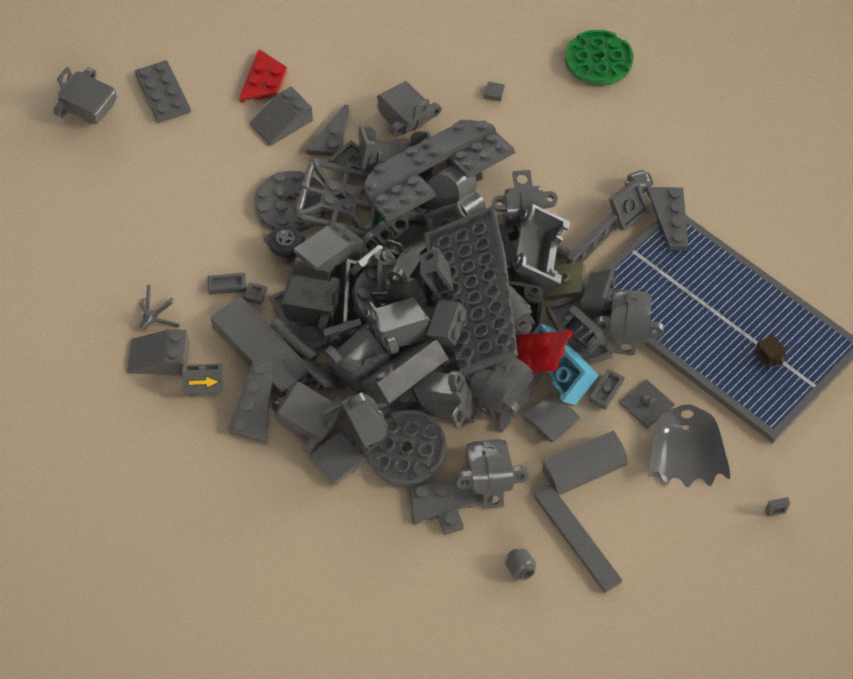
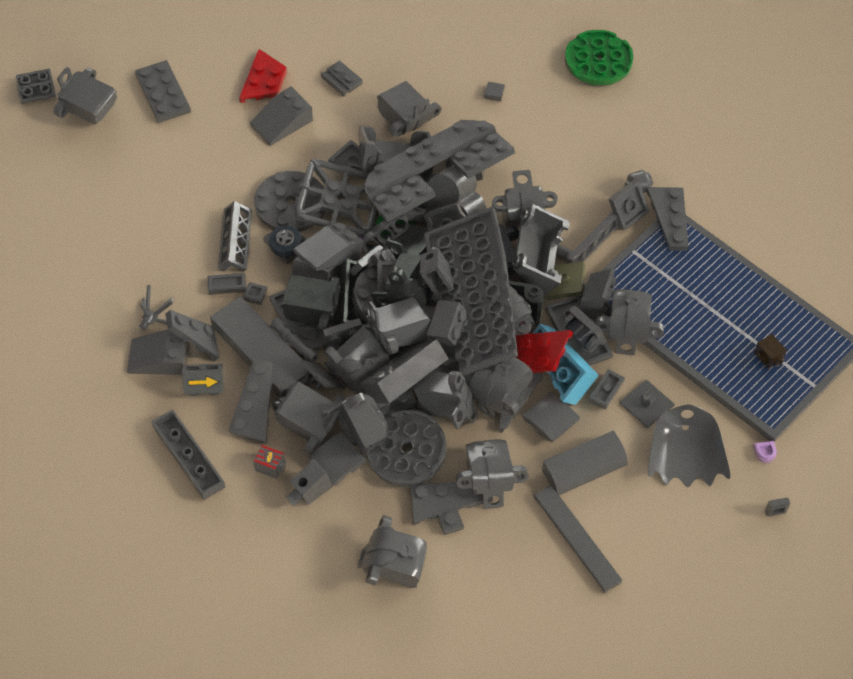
(35, 85): none -> dark grey slope
(188, 454): none -> dark grey piece
(195, 331): none -> dark grey wing
(231, 233): none -> dark grey fence
(269, 461): none -> dark grey brick
(309, 484): none -> dark grey torso
(332, 136): dark grey wing -> none
(341, 78): none -> dark grey plate
(393, 556): none -> dark grey piece
(520, 564): dark grey head -> none
(765, 451): none -> lavender tile

